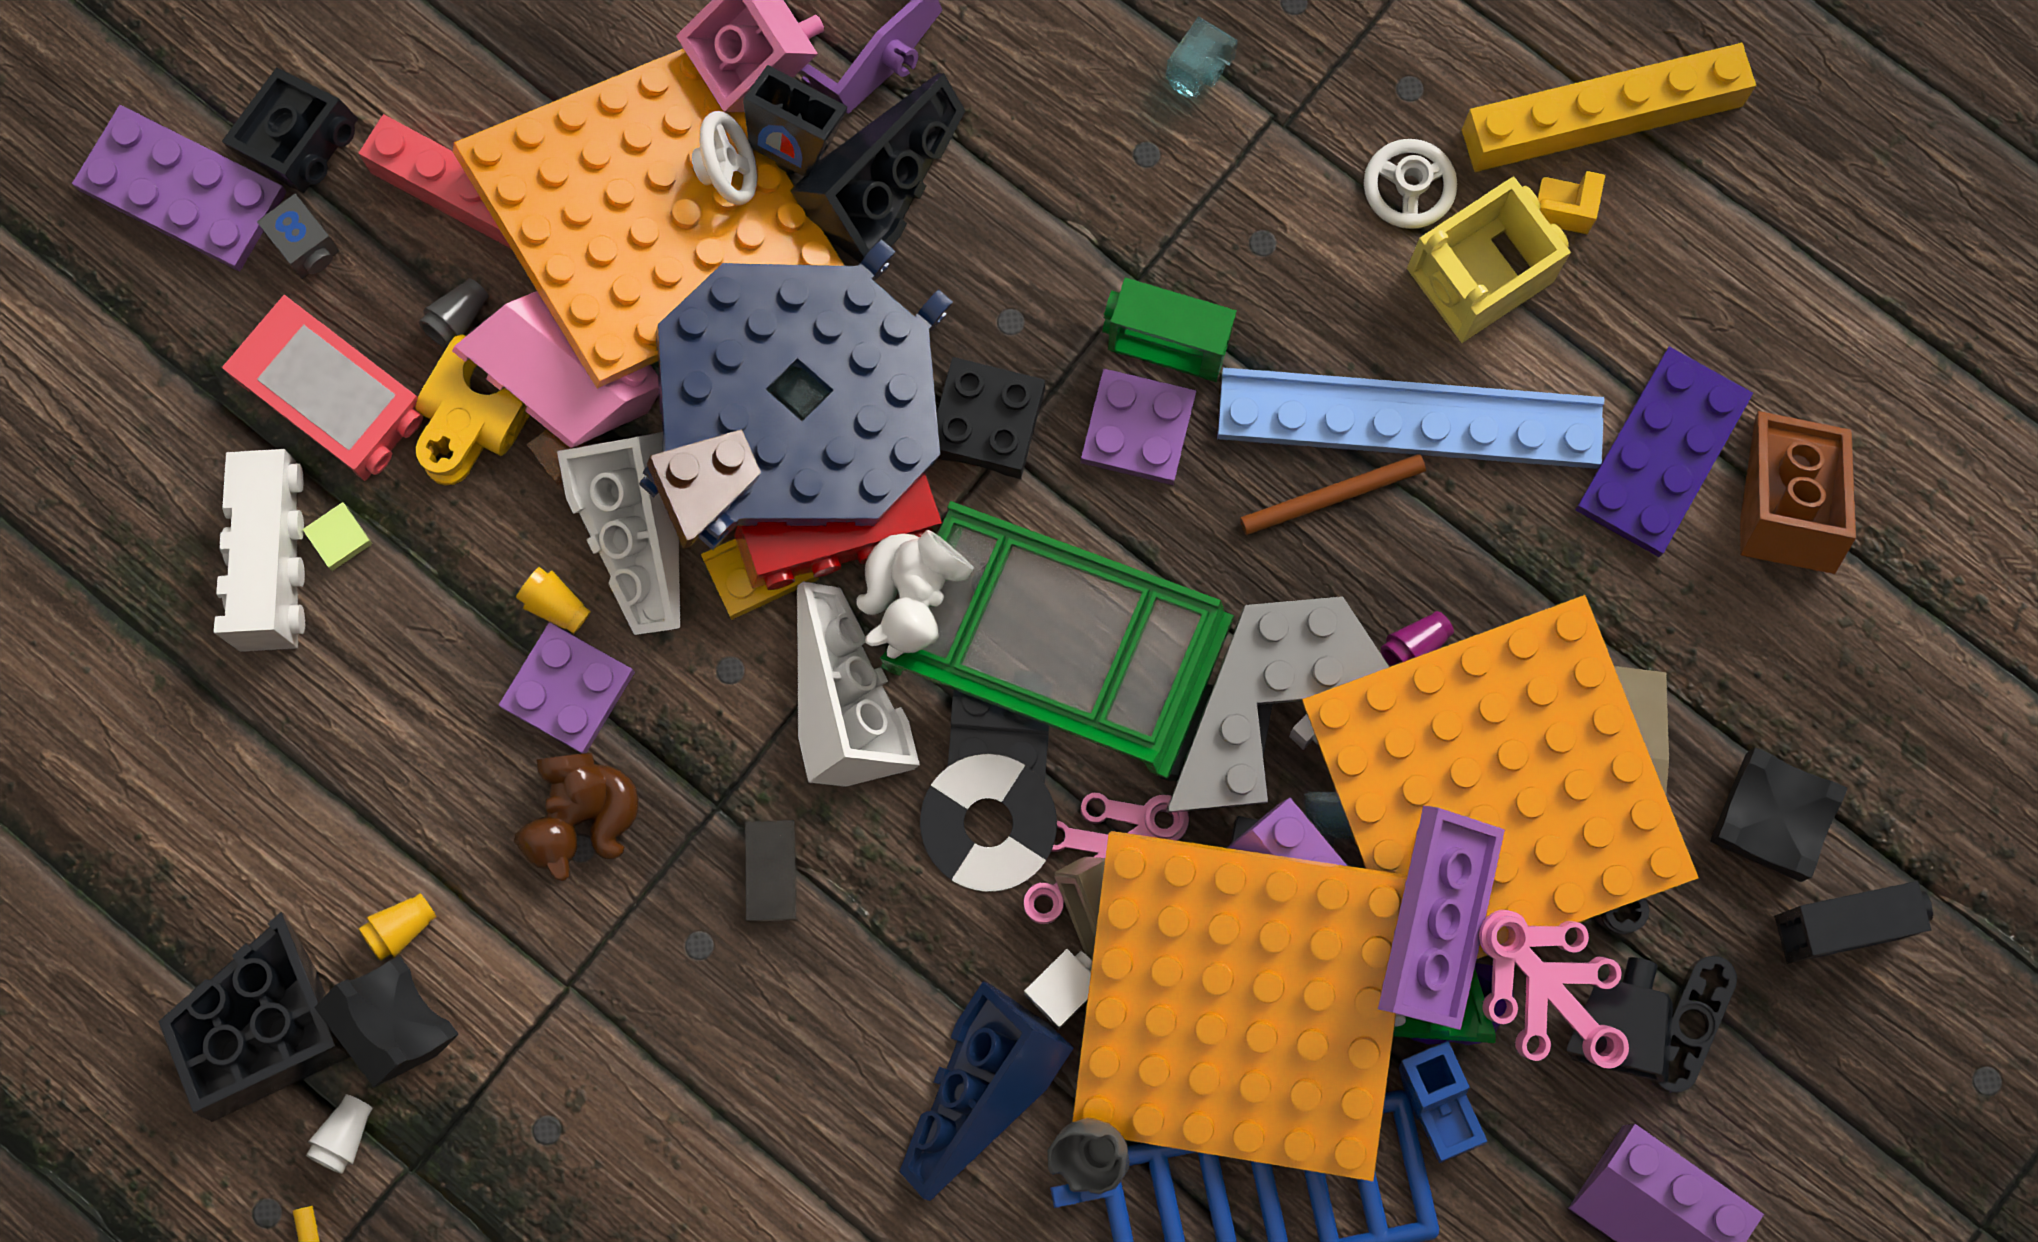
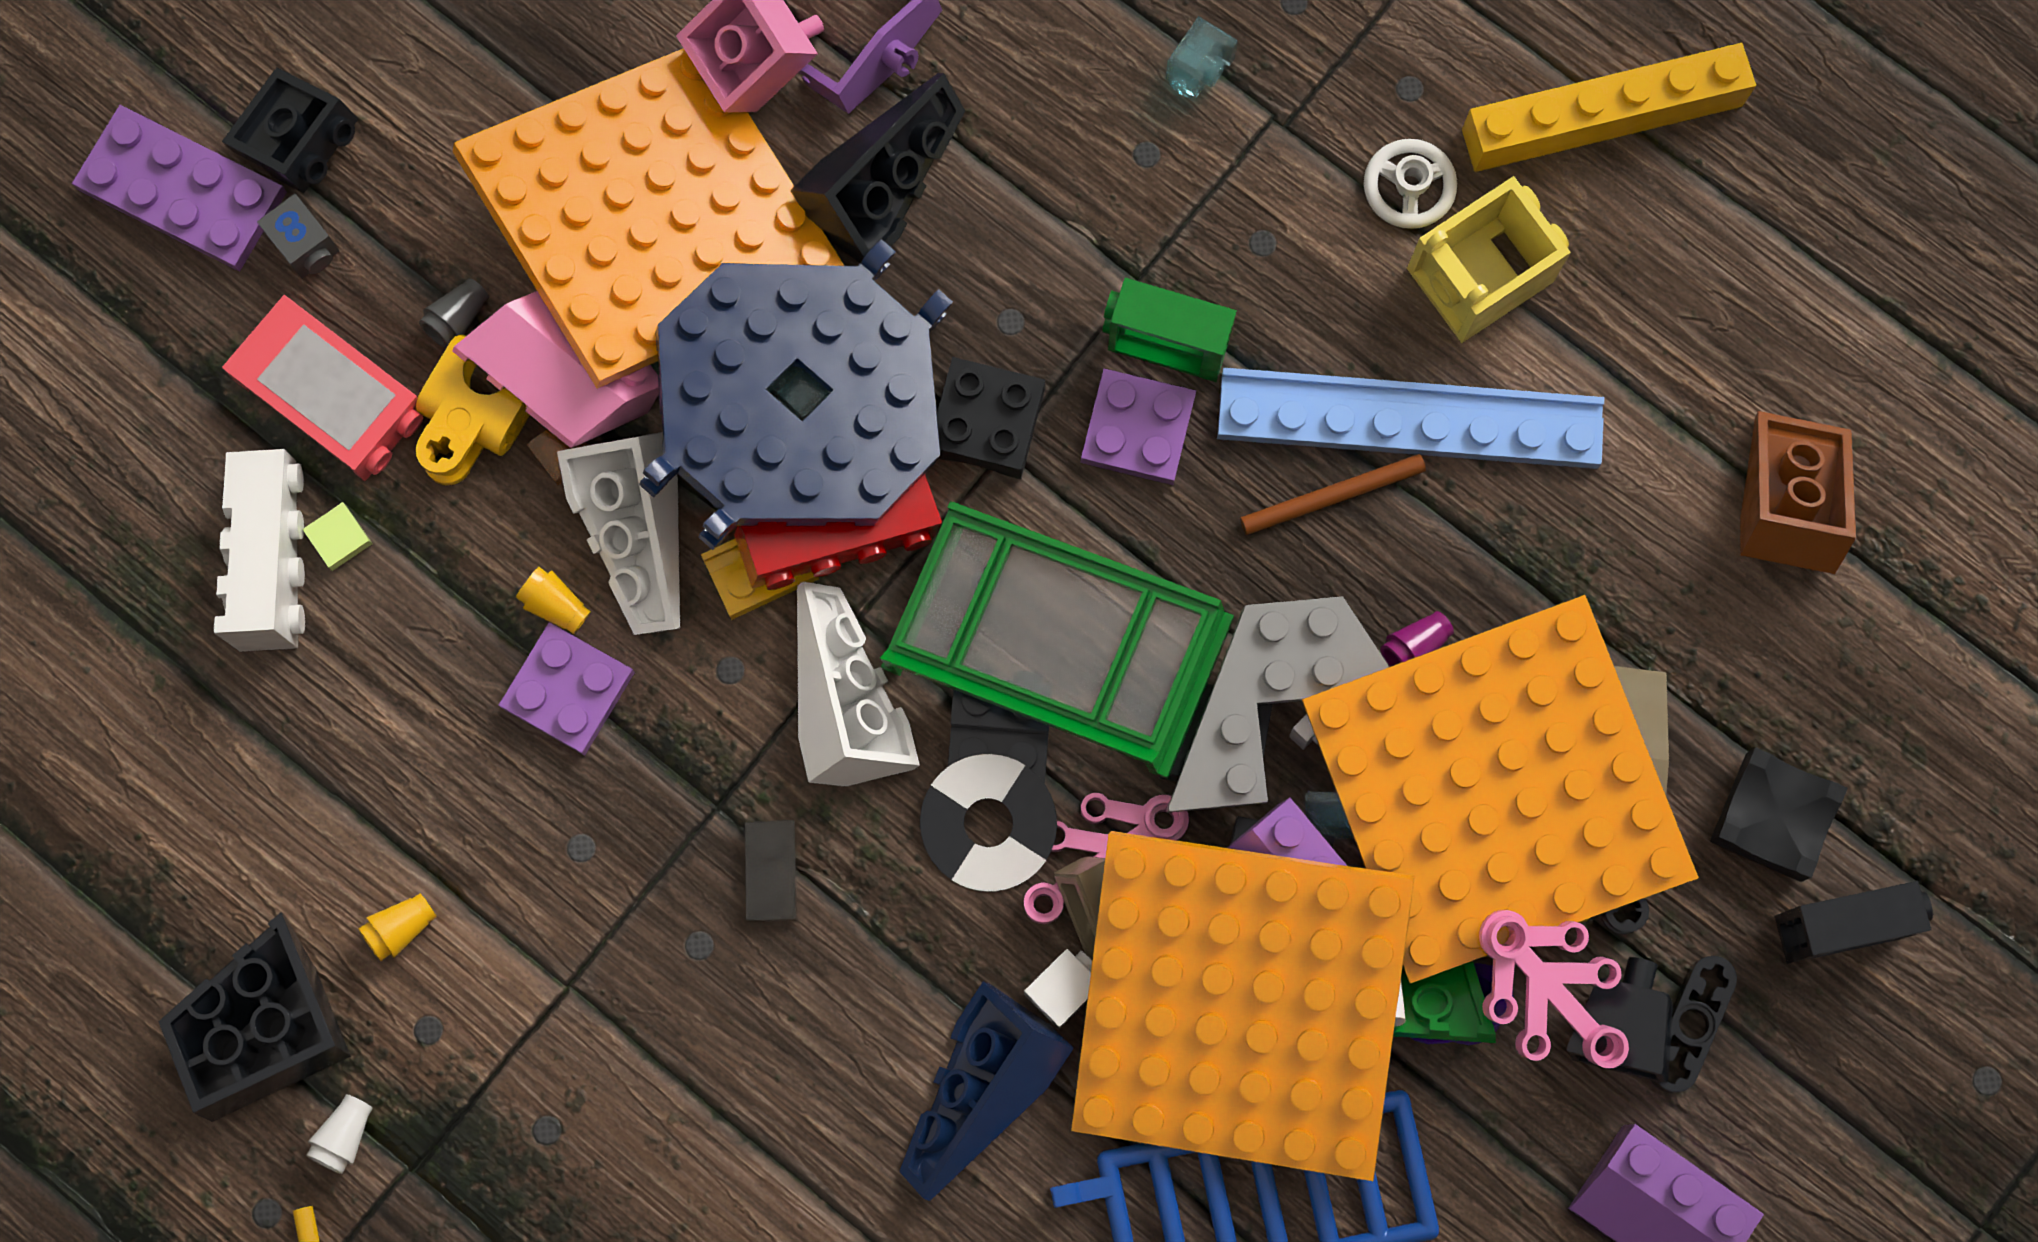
(385, 1022): black brick -> none
(426, 173): coral brick -> none
(578, 794): reddish brown animal -> none
(703, 481): wing -> none
(718, 159): white piece -> none
(790, 121): black torso -> none
(917, 571): white animal -> none
(1089, 1156): dark grey hair -> none
(1440, 1101): blue brick -> none
(1441, 918): medium lavender plate -> none
(1571, 204): yellow panel -> none
(1664, 451): dark purple plate -> none

